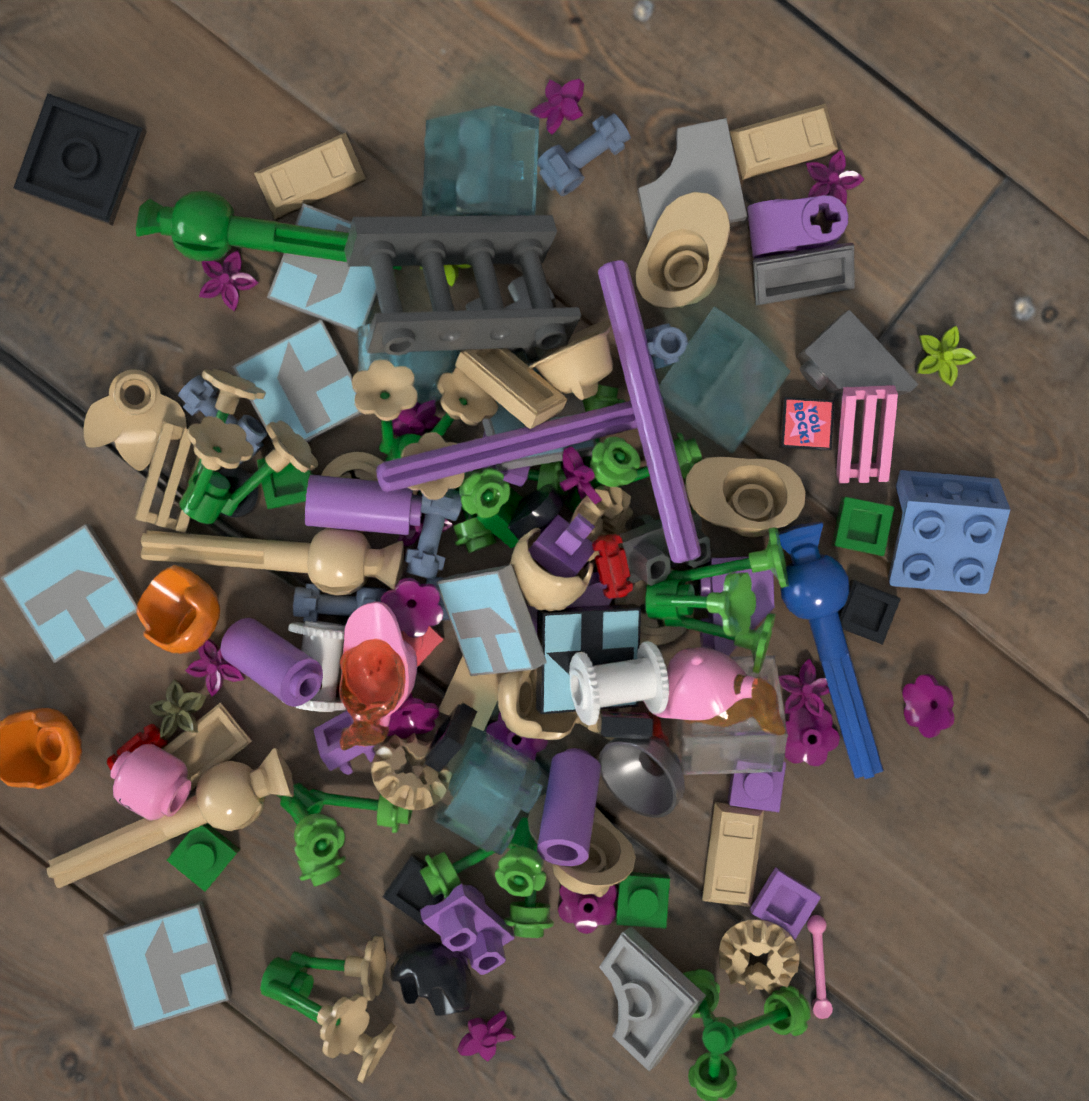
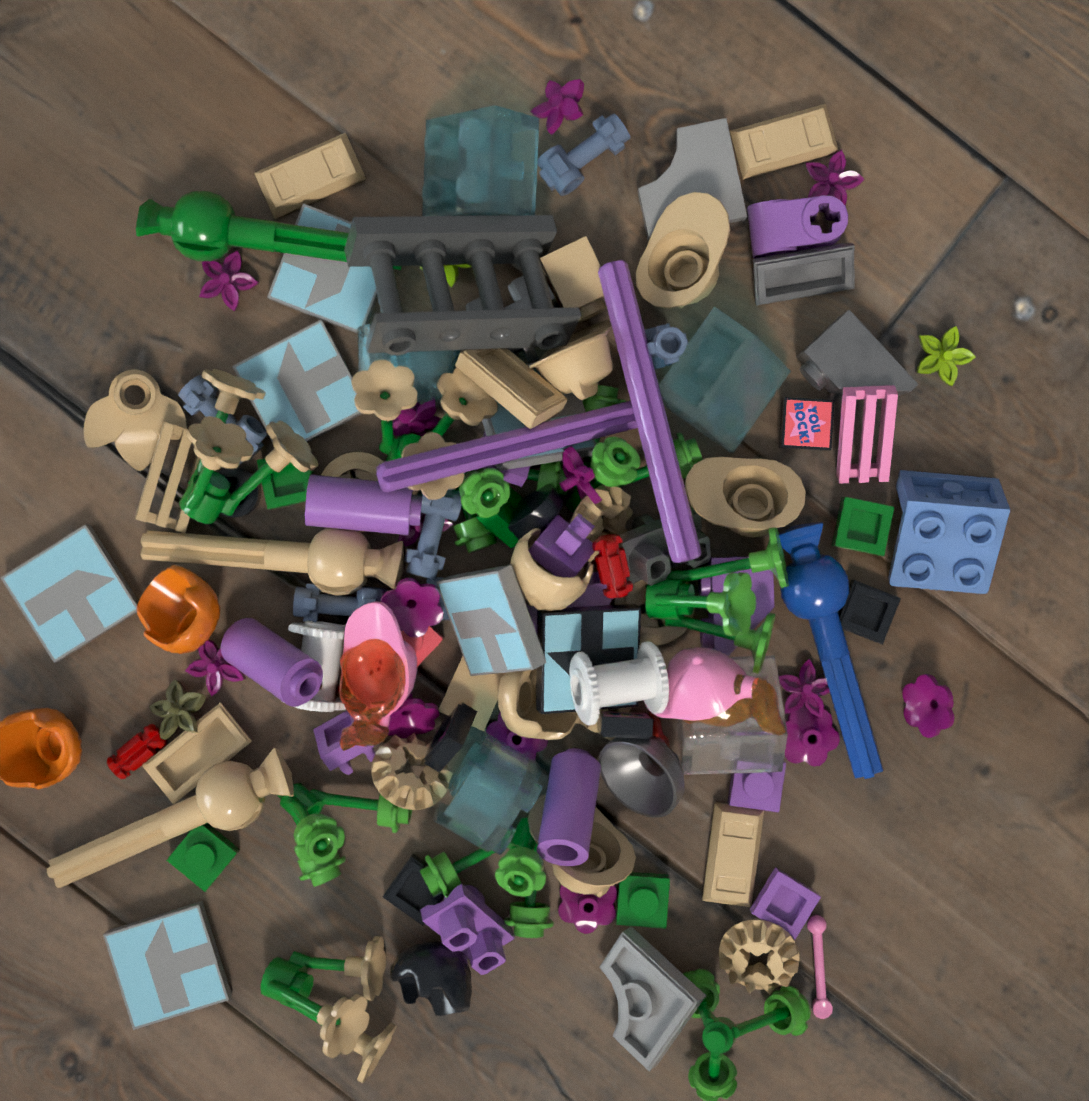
(80, 159): black tile -> none
(150, 782): bright pink head -> none
(484, 1037): magenta plant -> none
(575, 278): none -> tan brick

